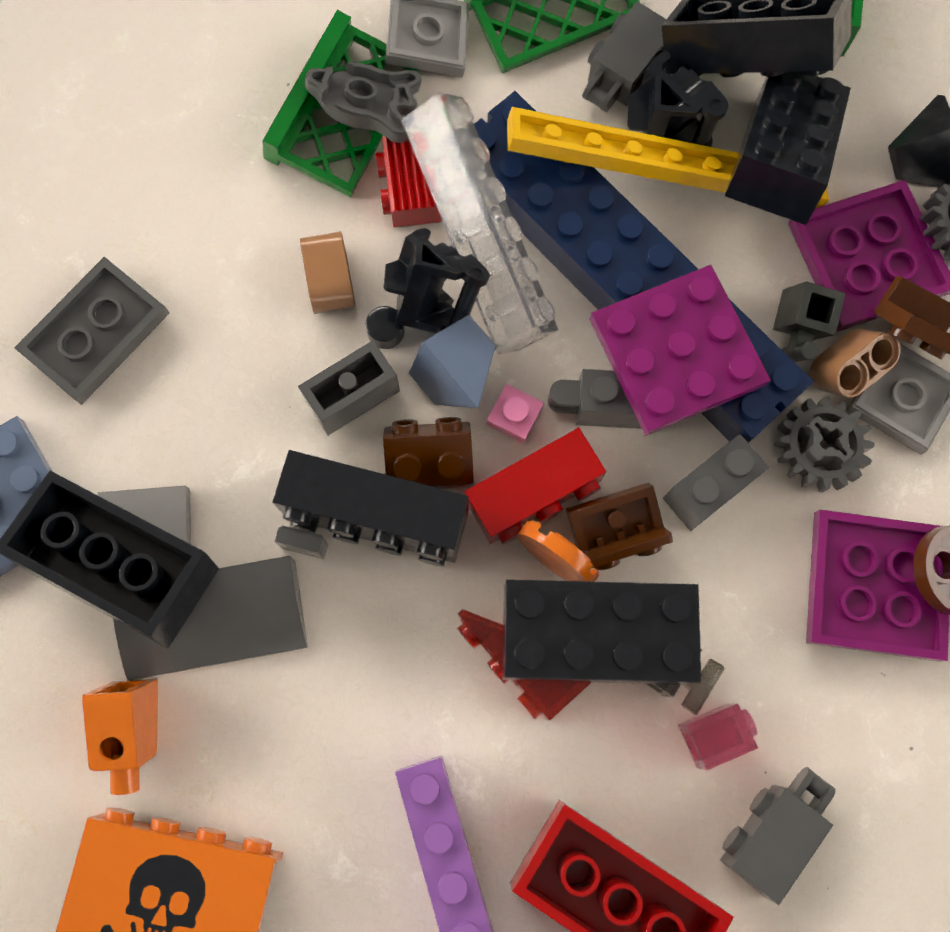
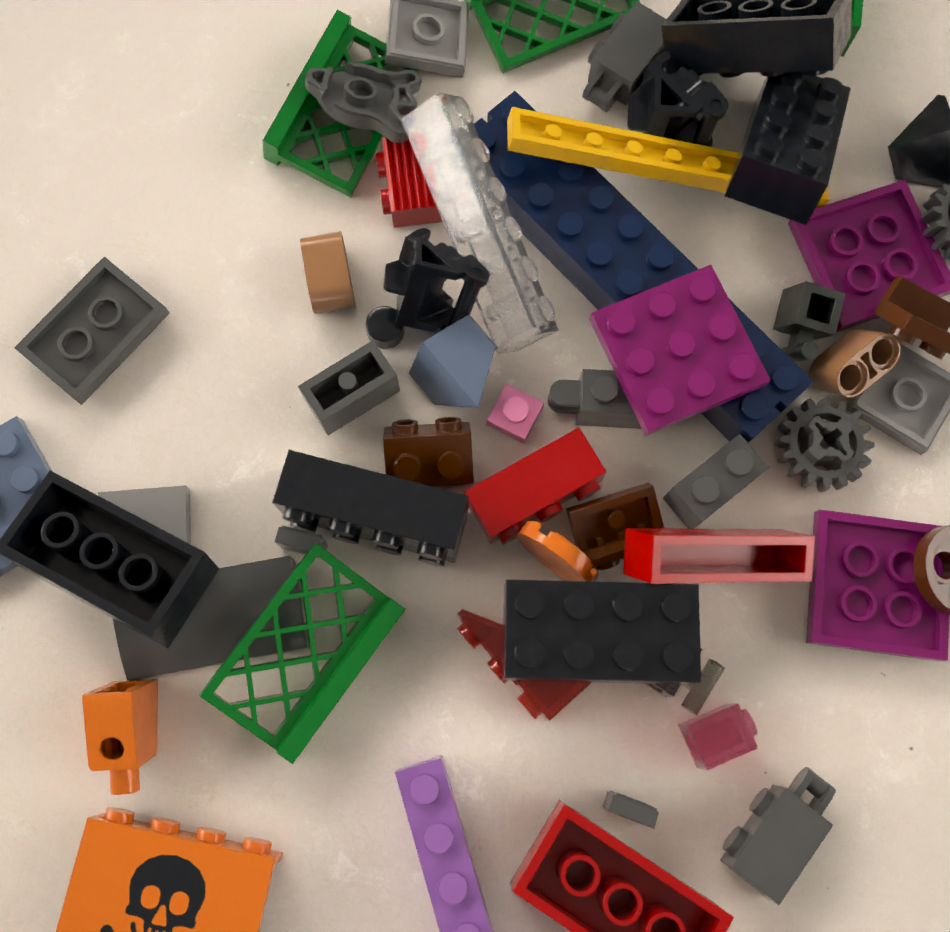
(328, 683): none -> green fence
(630, 808): none -> dark grey tile
(717, 555): none -> brick

